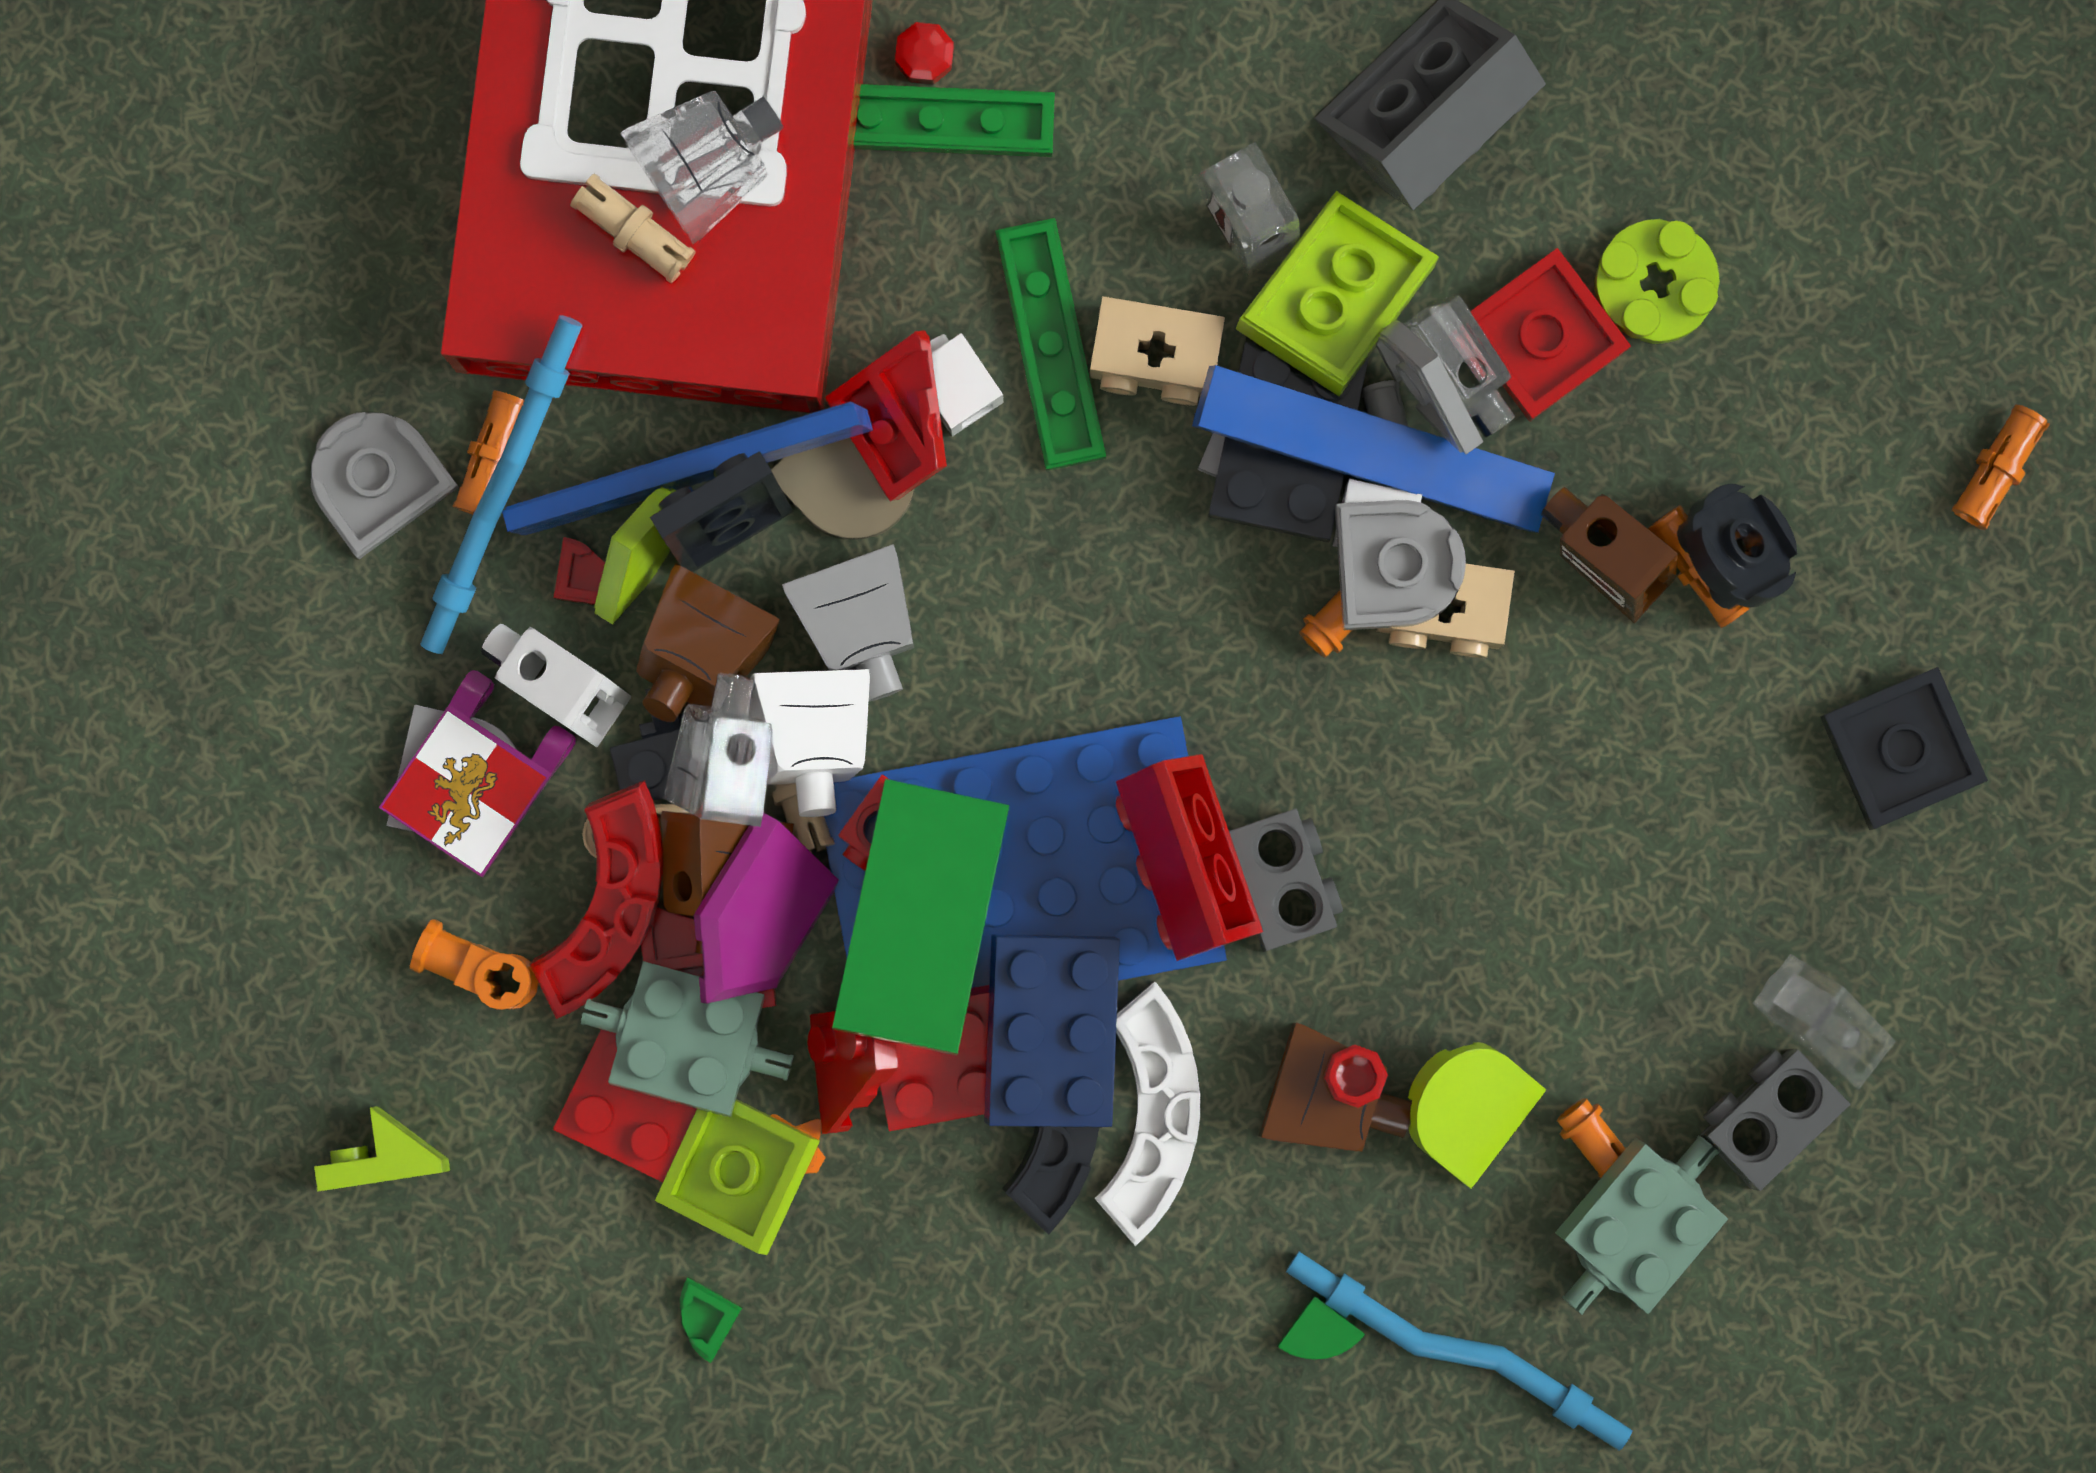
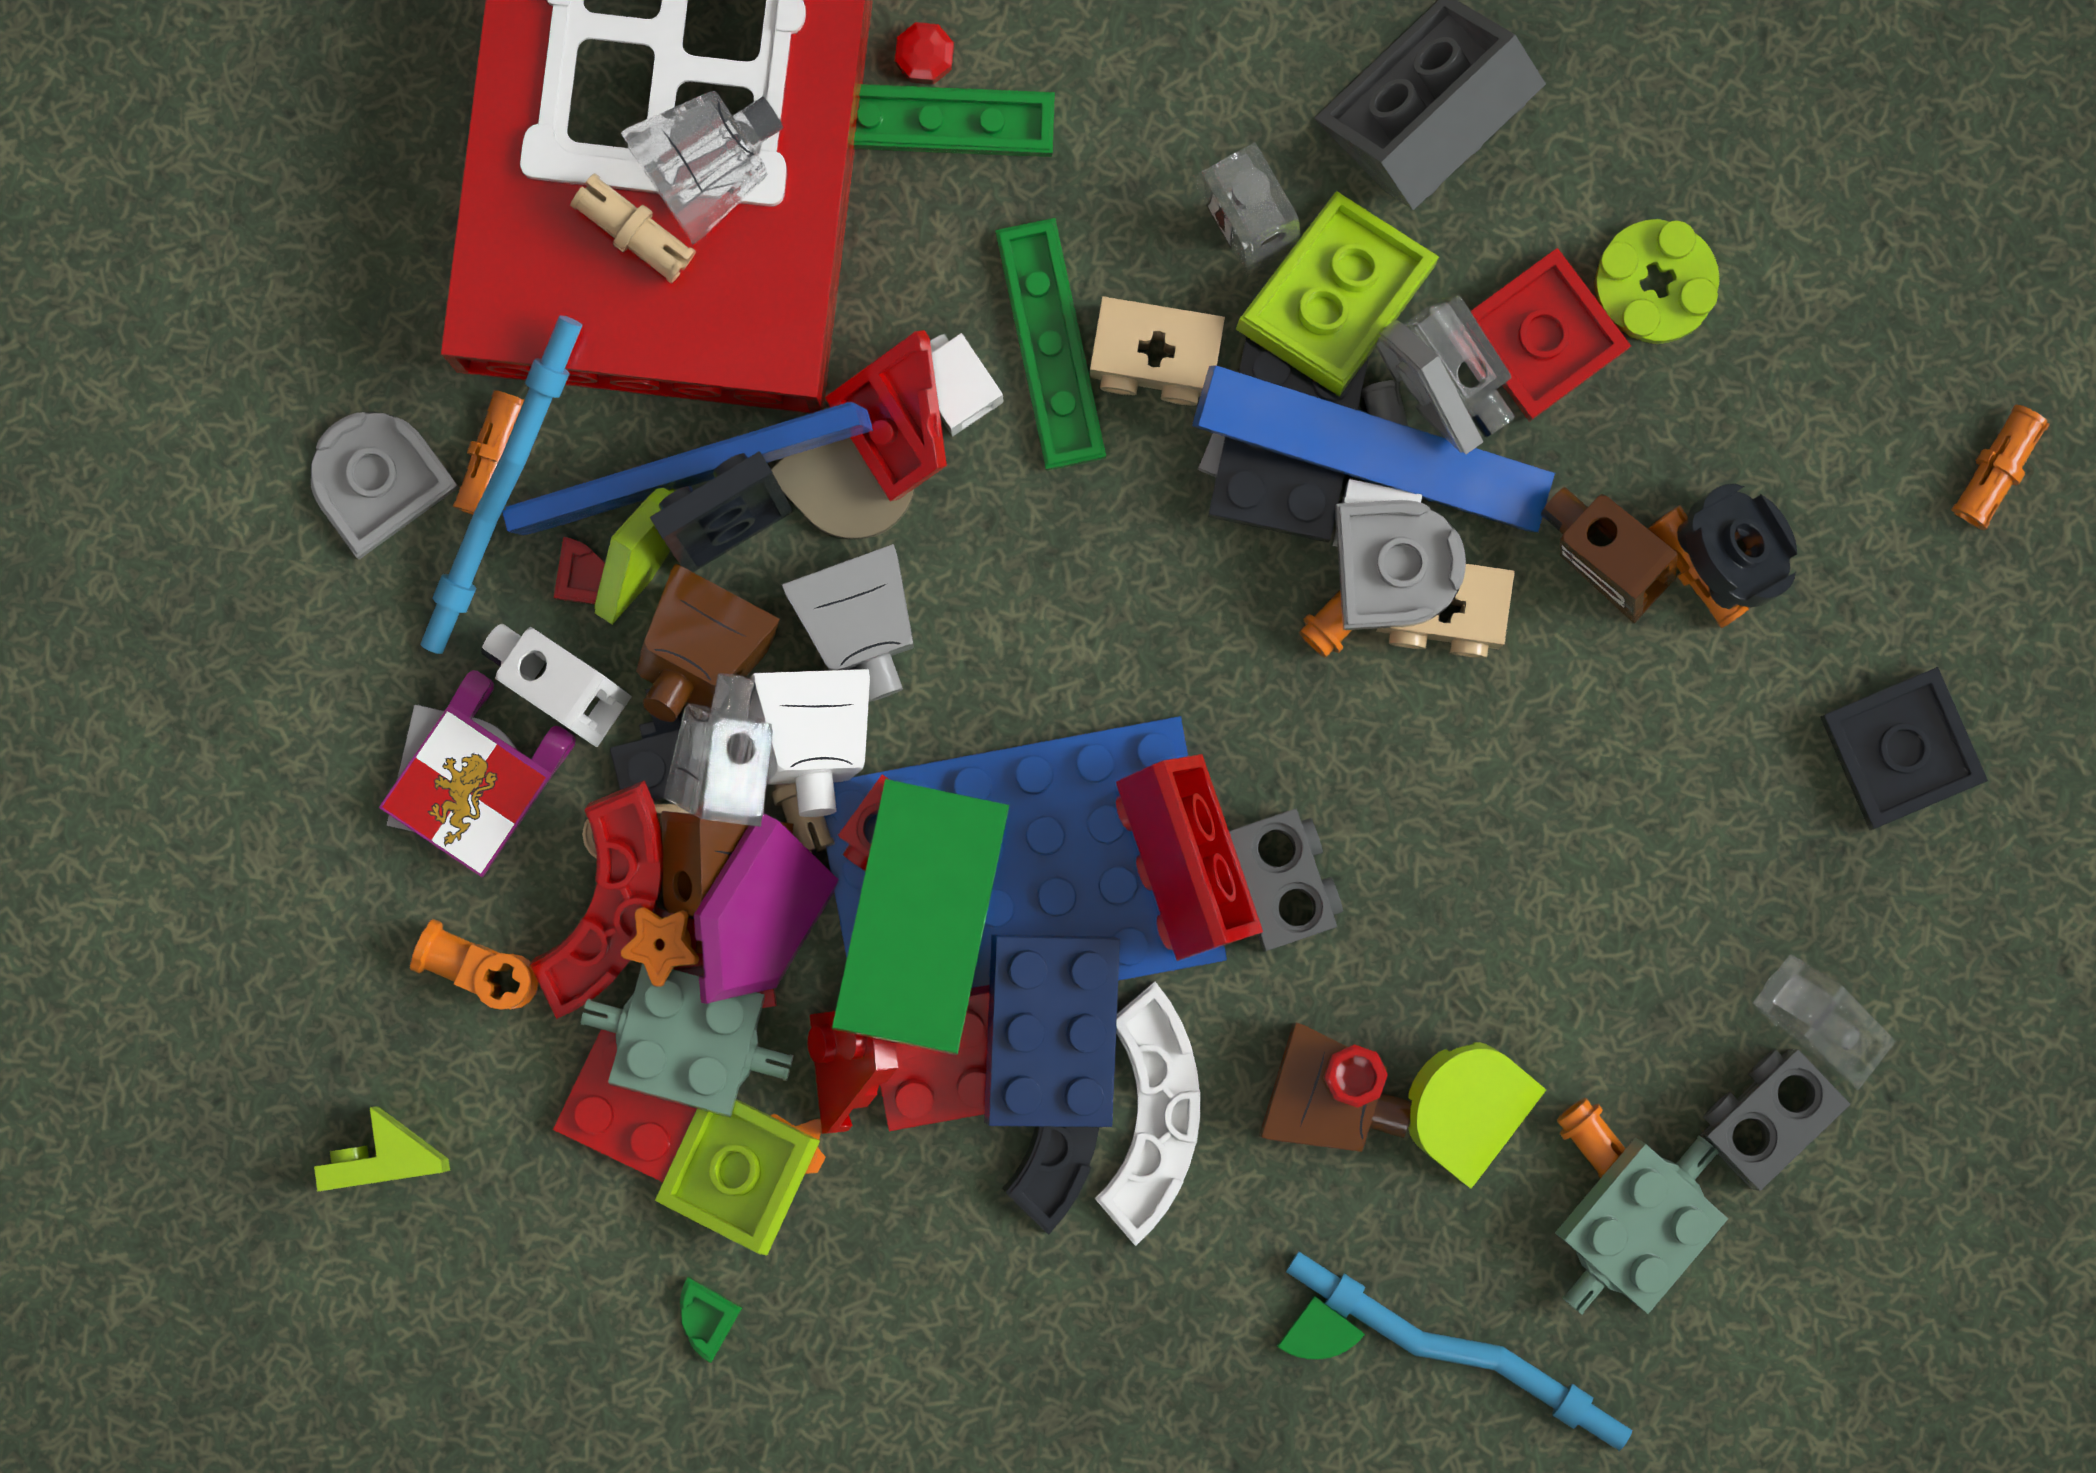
(676, 939): none -> orange plate

